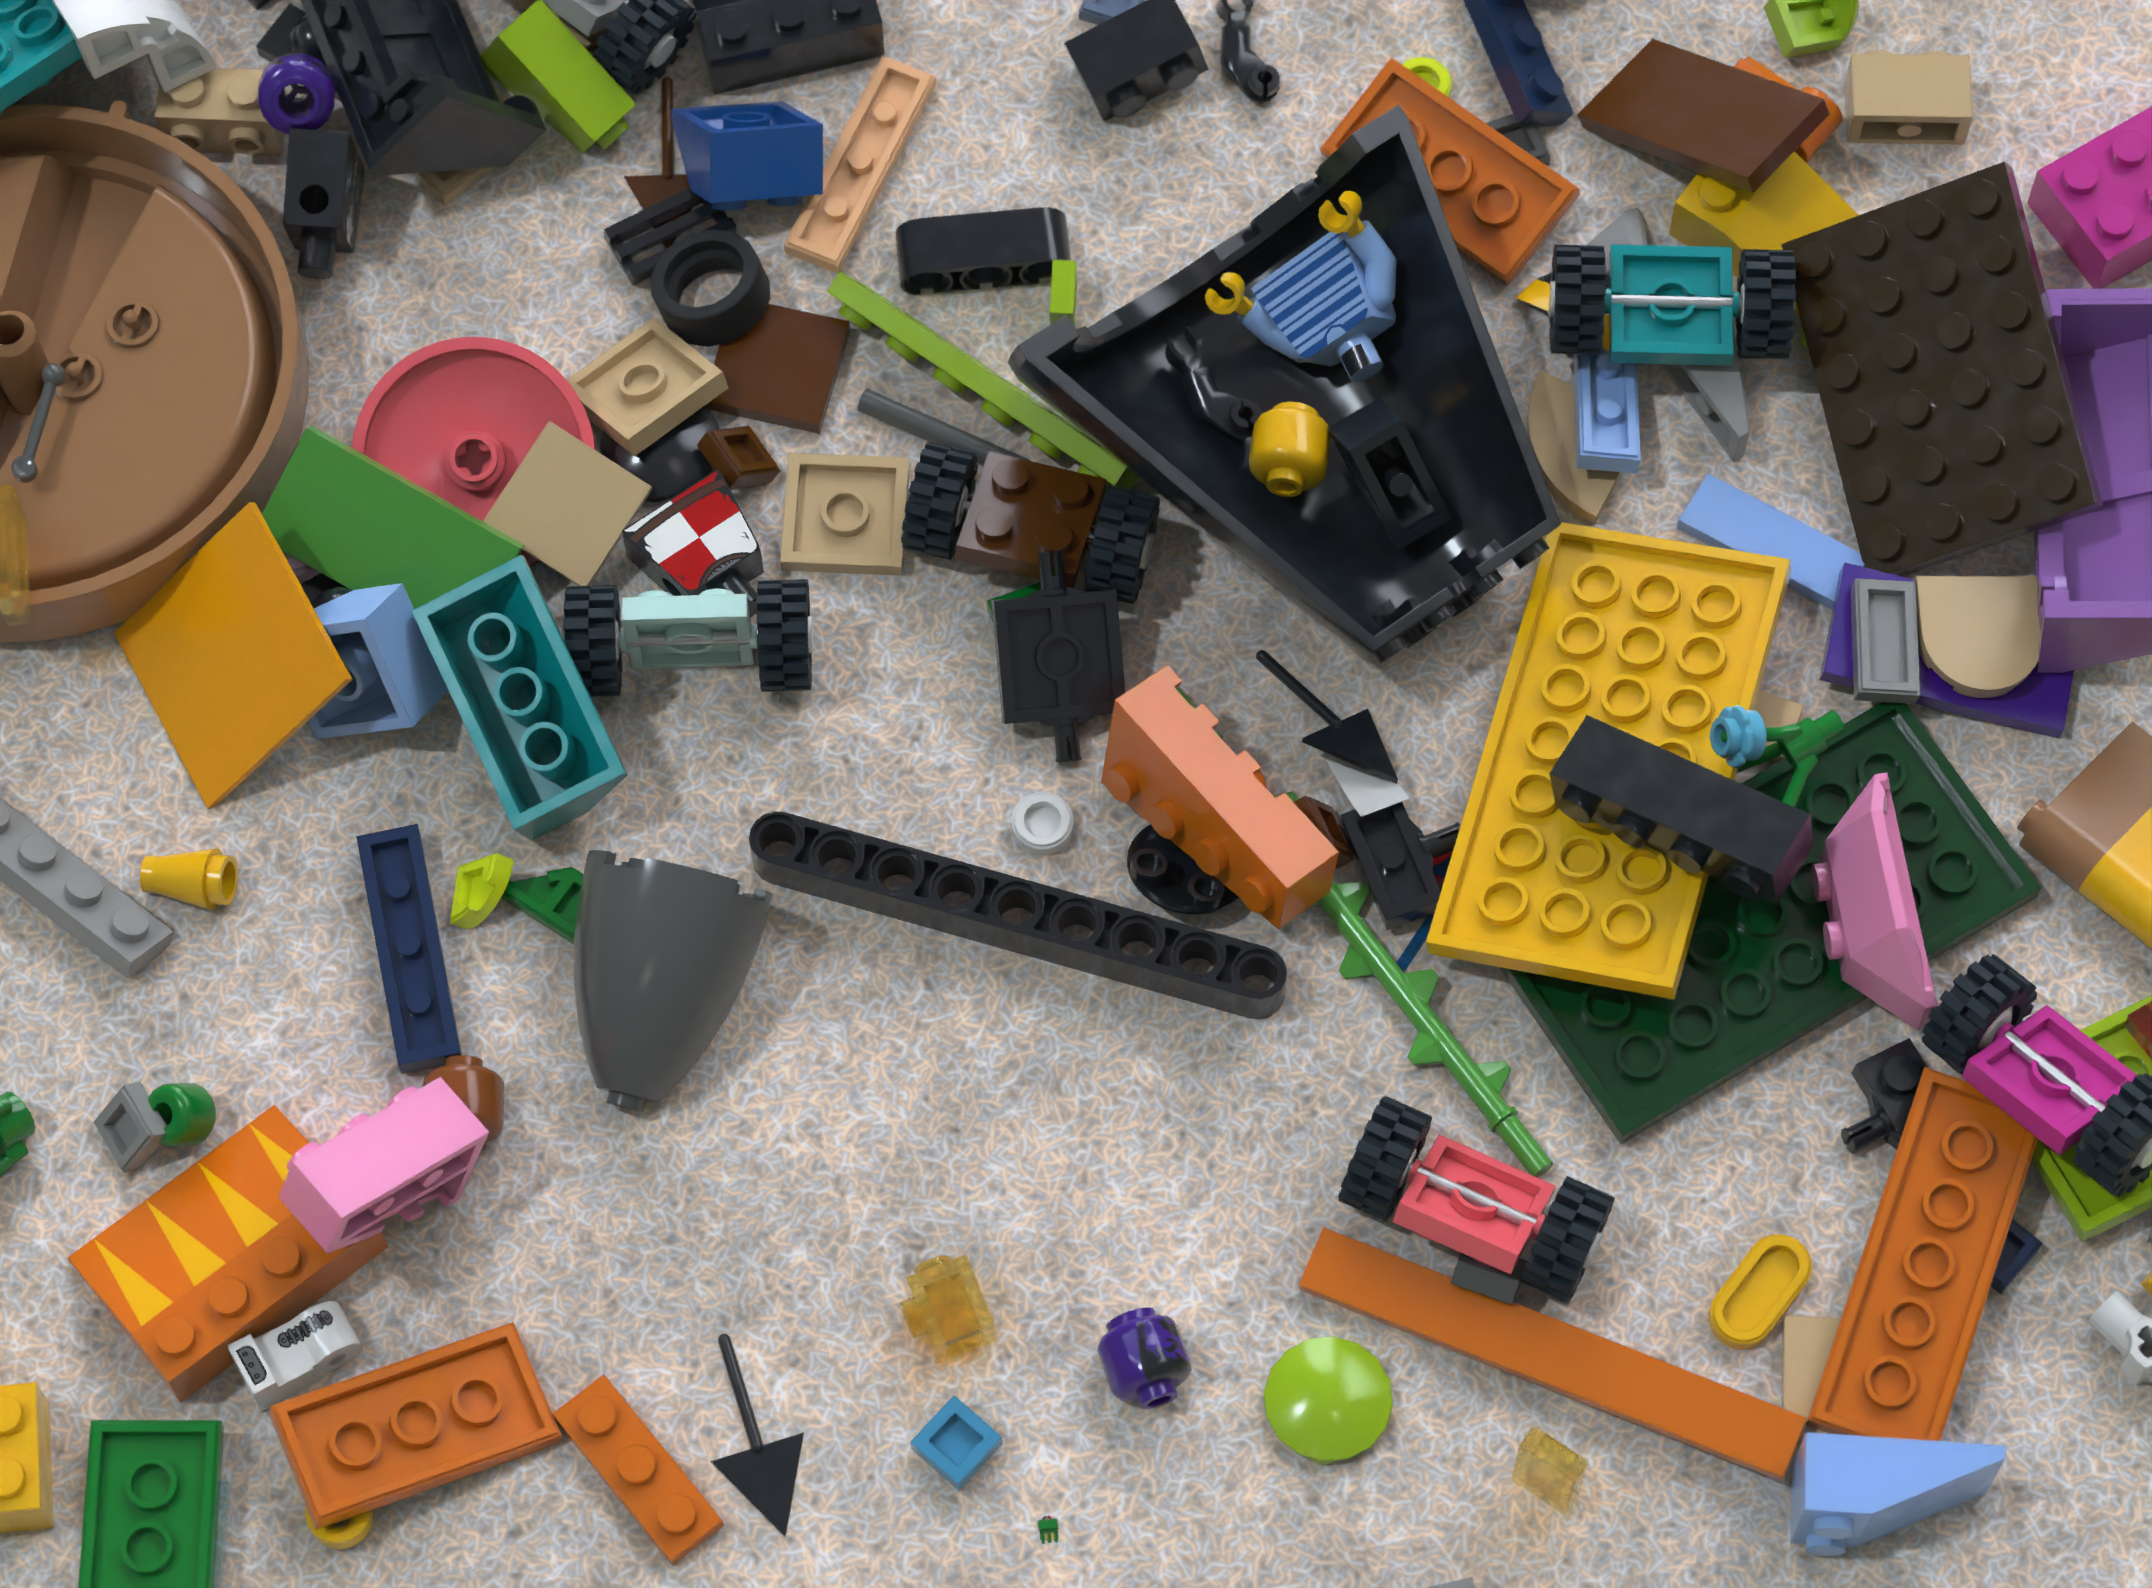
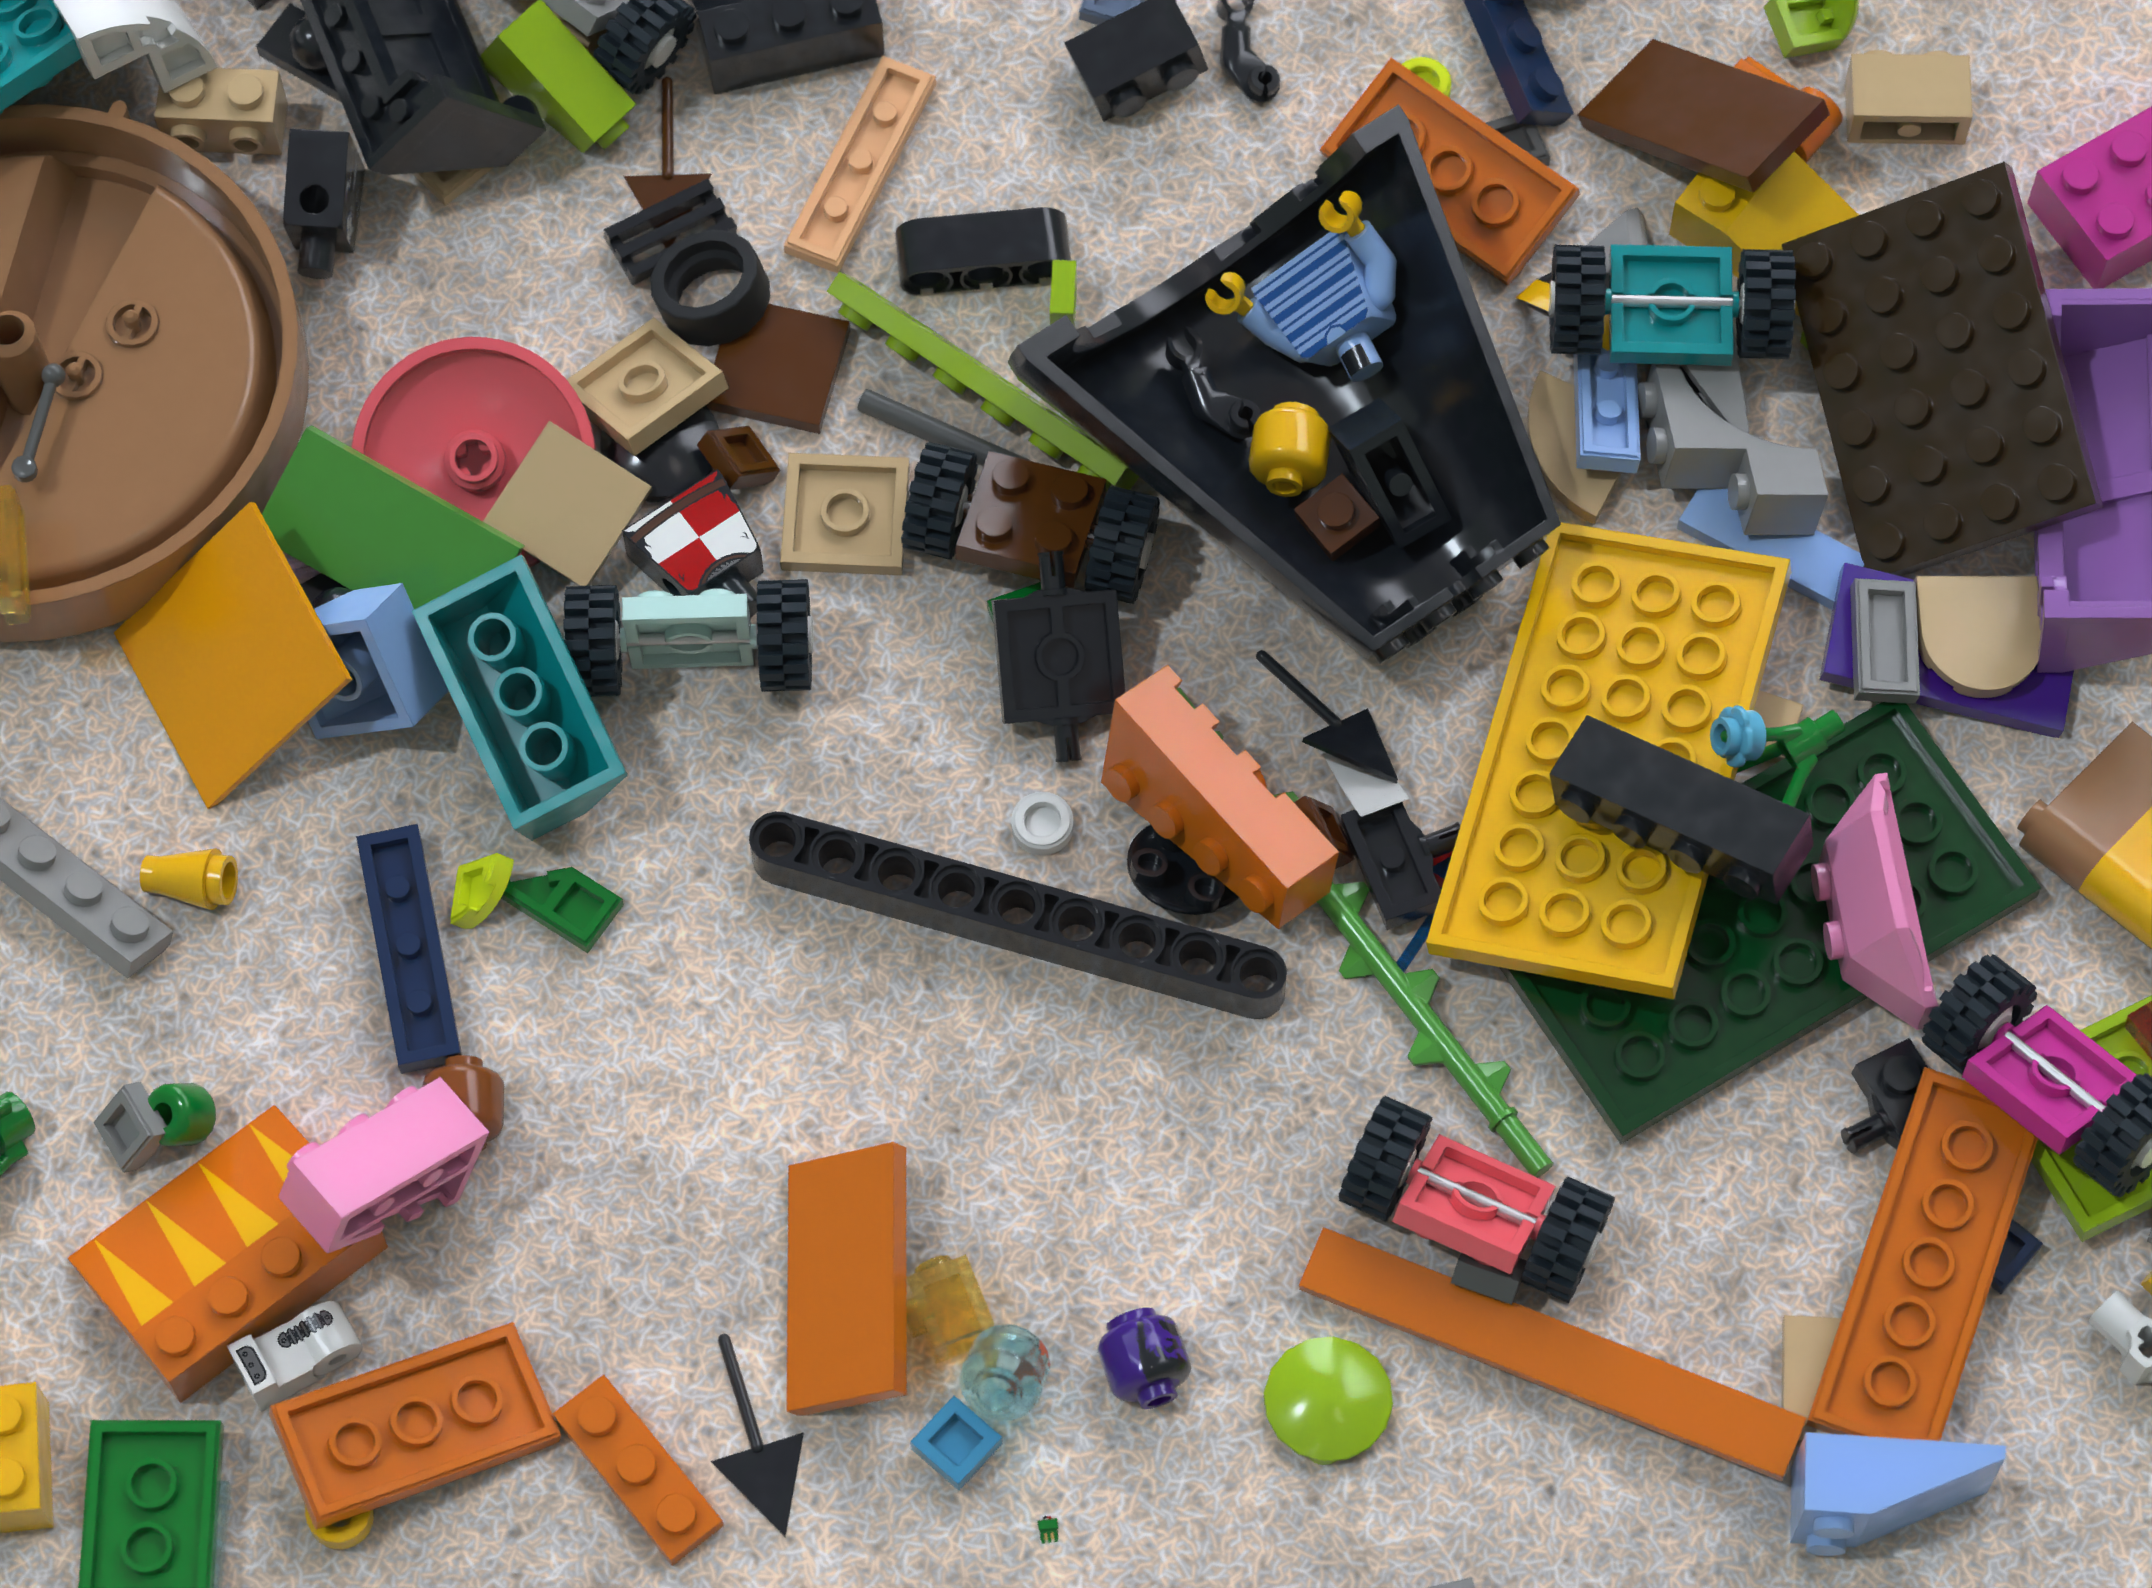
(283, 109): dark purple head -> none
(657, 969): dark grey cylinder -> none
(750, 153): blue slope -> none
(847, 1280): none -> orange tile
(1004, 1372): none -> clear light blue head
(1337, 517): none -> reddish brown plate
(1549, 1470): clear yellow tile -> none
(1760, 1291): yellow tile -> none
(1768, 483): none -> light grey arch

